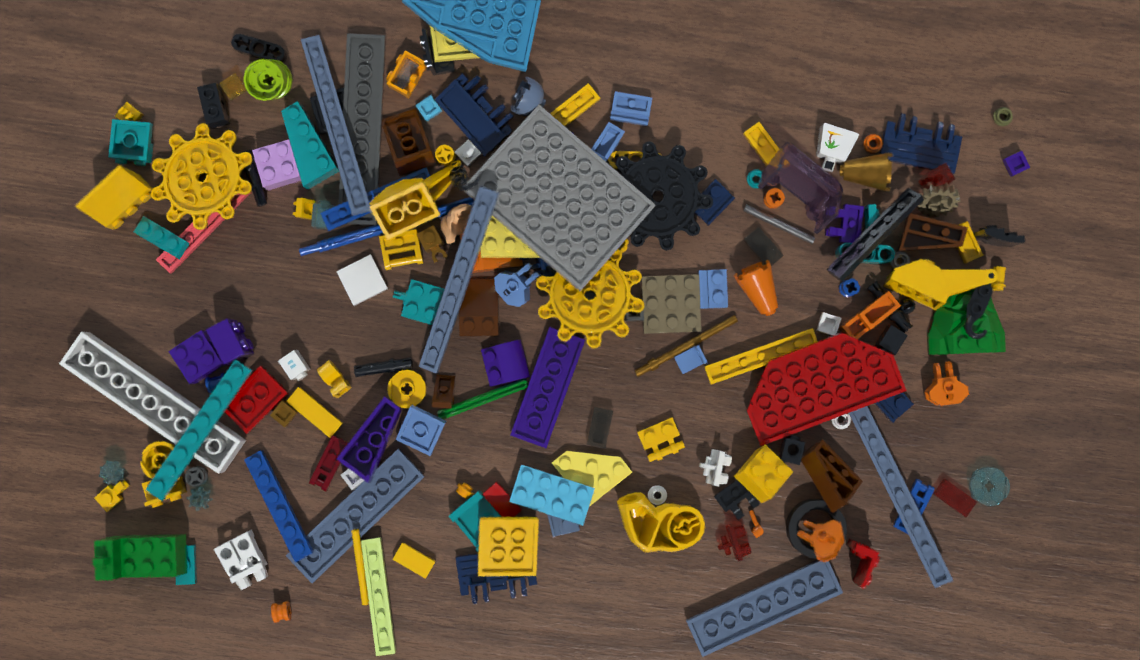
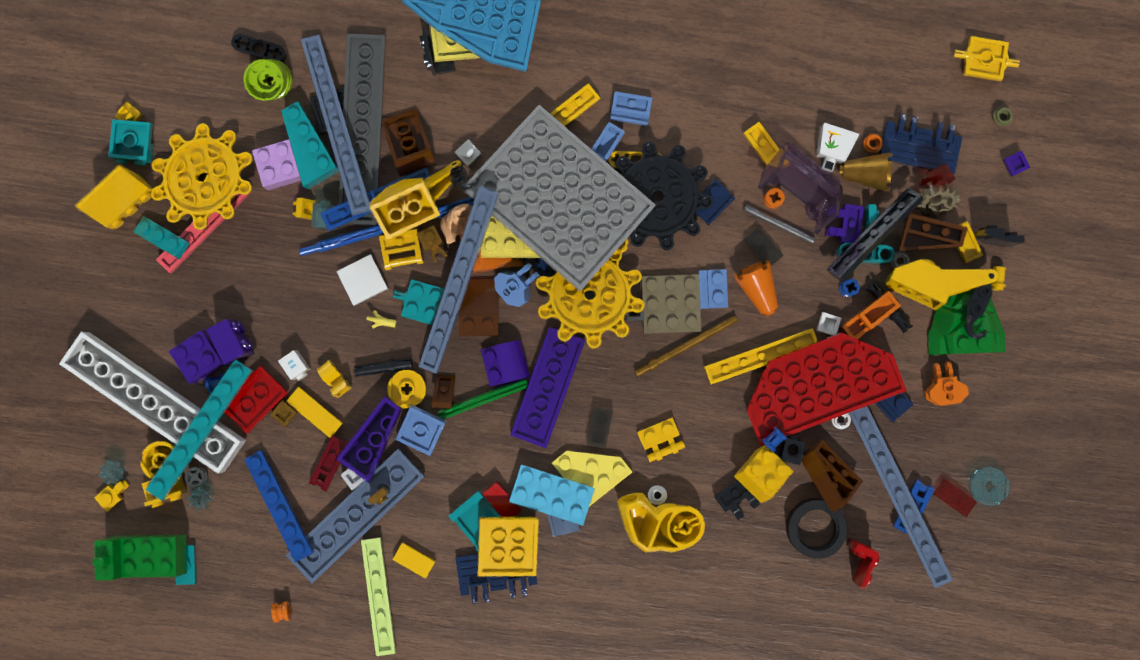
(213, 105): black brick -> none
(233, 86): clear yellow plate -> none
(241, 558): white hips -> none
(254, 179): black axle -> none
(360, 566): yellow bar -> none
(379, 497): none -> pearl gold plate
(381, 321): none -> light yellow bar
(406, 74): light orange window -> none
(428, 108): medium azure tile -> none
(444, 151): yellow wheel -> none
(464, 490): light orange plate -> none
(472, 116): dark blue hinge -> none
(528, 97): sand blue cylinder -> none
(690, 359): medium blue bracket -> none
(713, 467): white hips -> none
(739, 550): clear red hips -> none
(751, 183): teal plate -> none
(757, 530): orange hand -> none
(764, 606): sand blue plate -> none
(774, 439): none -> blue bush
(826, 539): orange hinge -> none
(891, 340): black brick -> none
(907, 301): black hinge -> none
(986, 58): none -> yellow plate

